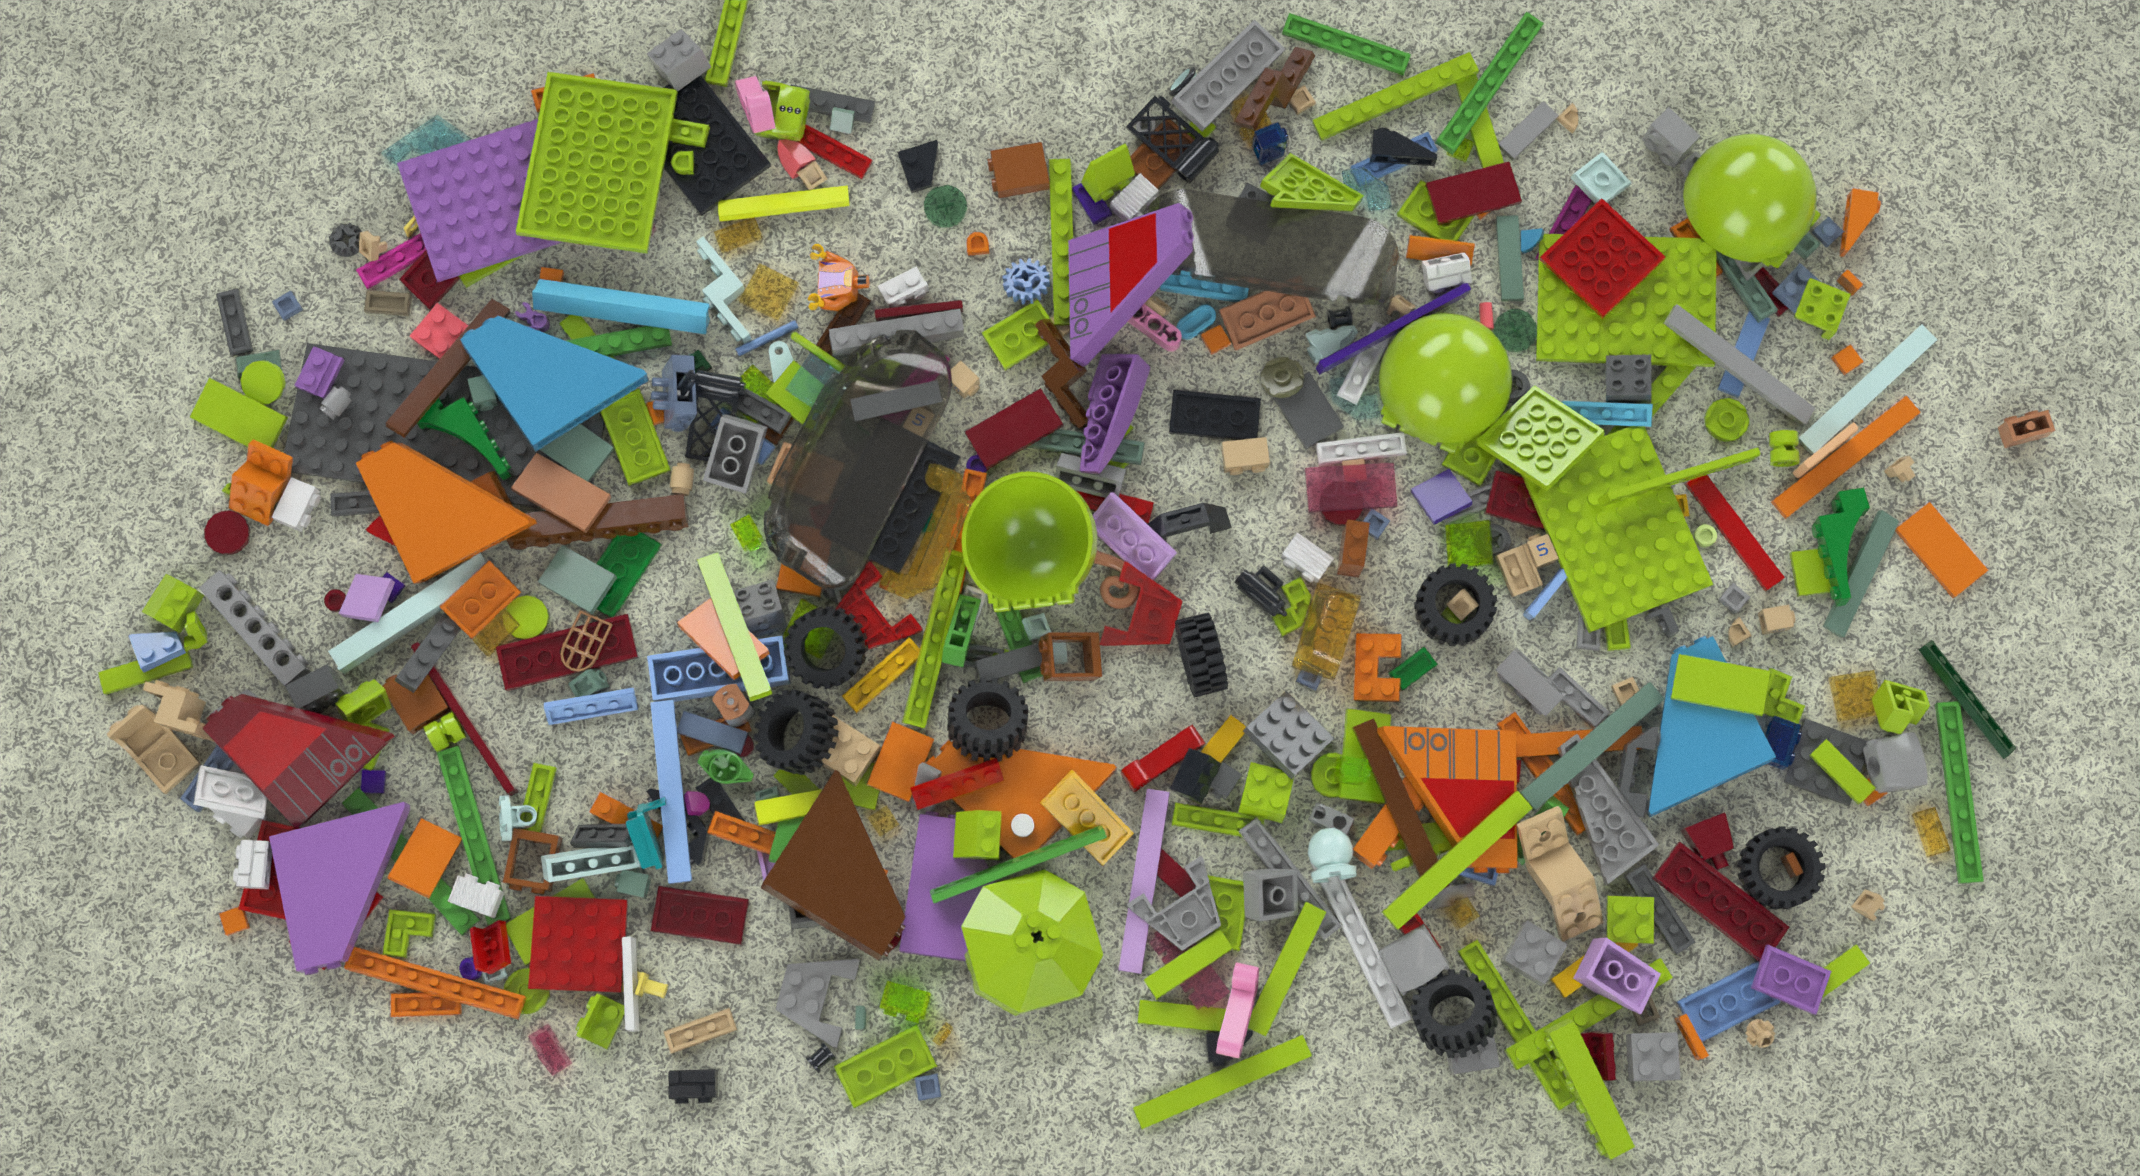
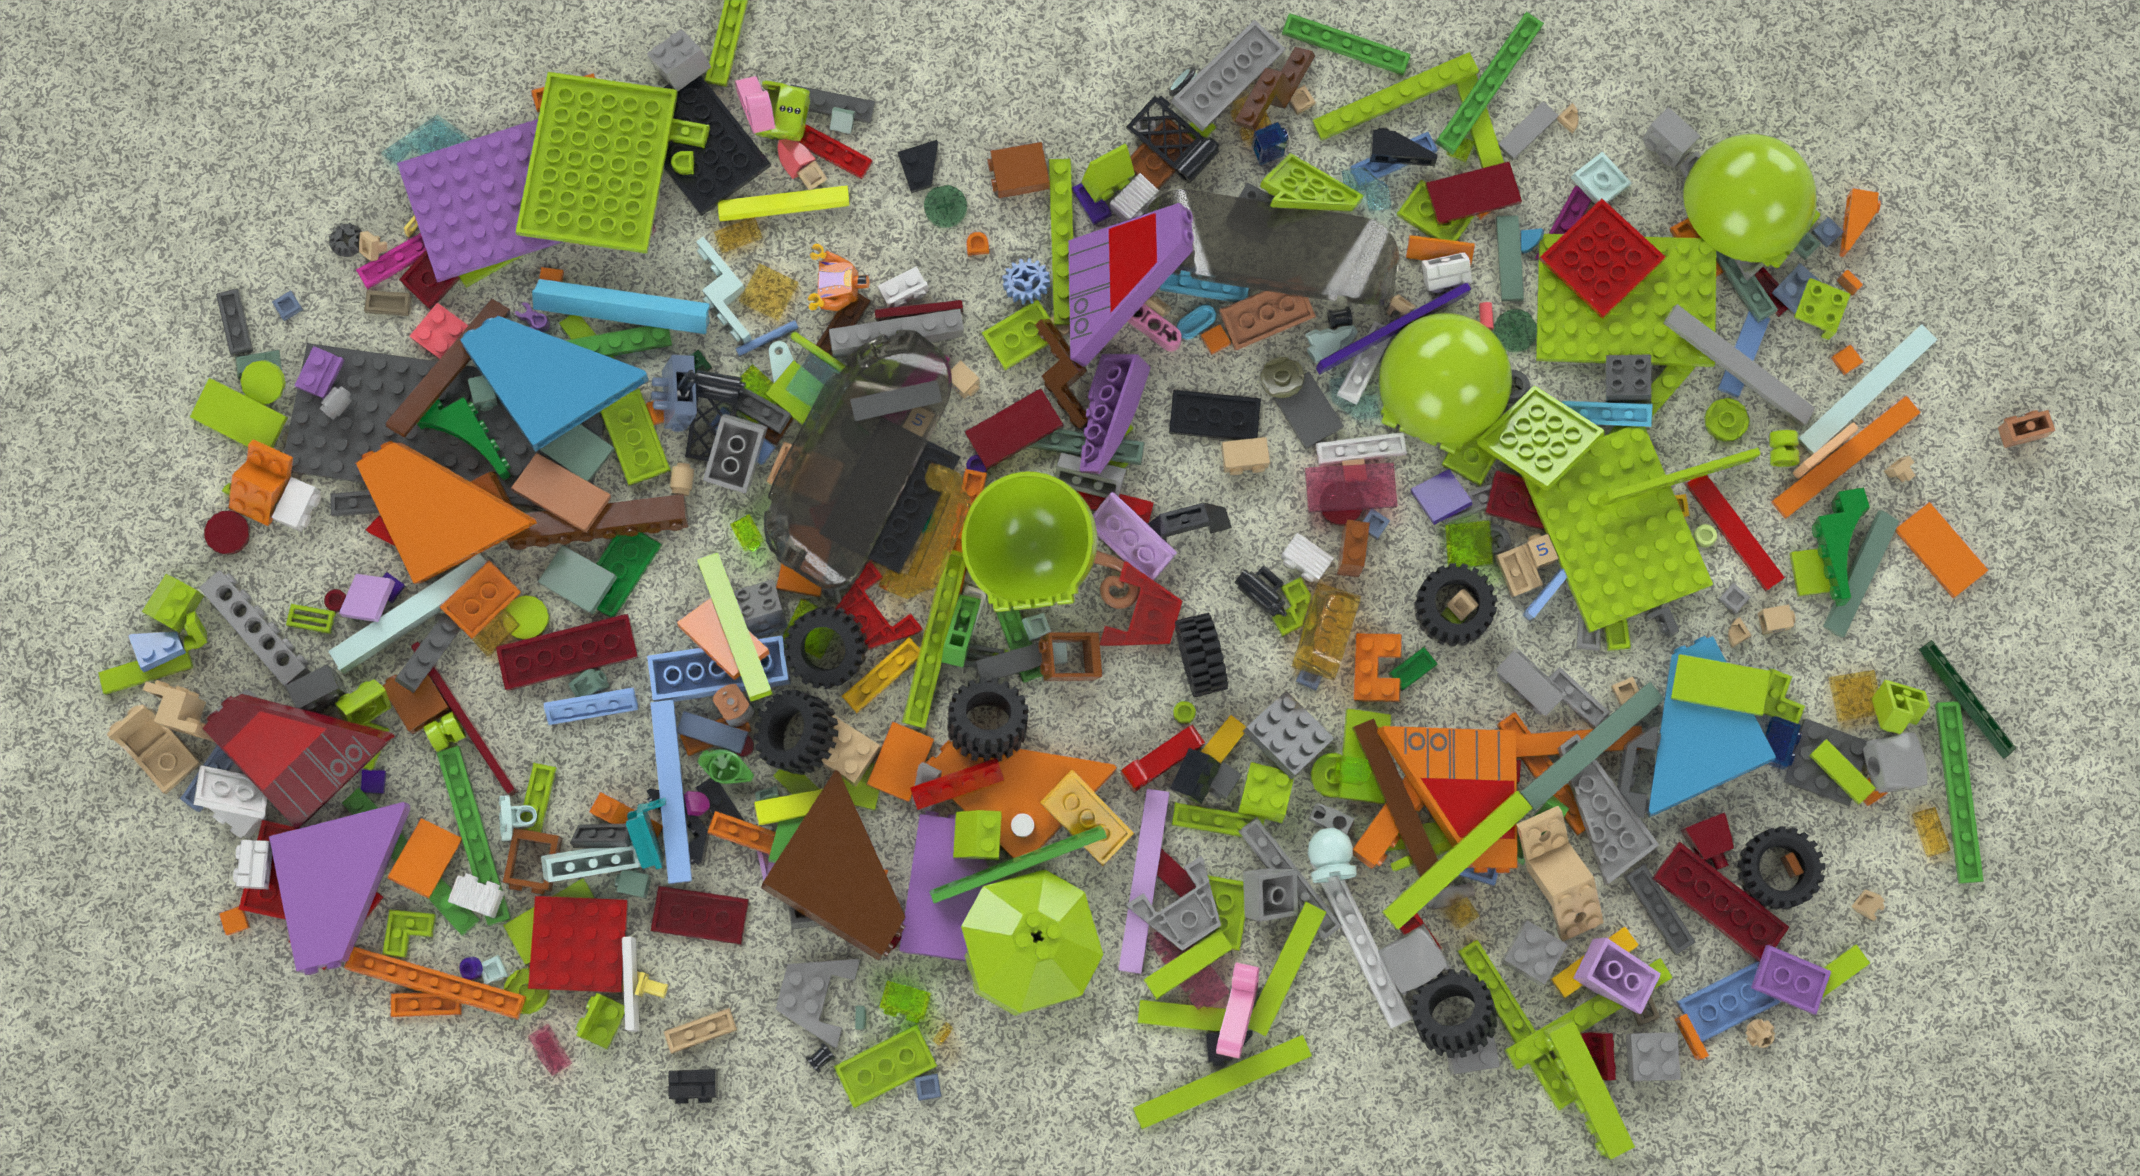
(329, 623): none -> lime tile
(490, 947): red bracket -> none
(592, 637): medium nougat window -> none
(883, 821): clear yellow tile -> none
(1184, 712): none -> lime tile
(1630, 919): lime plate -> none

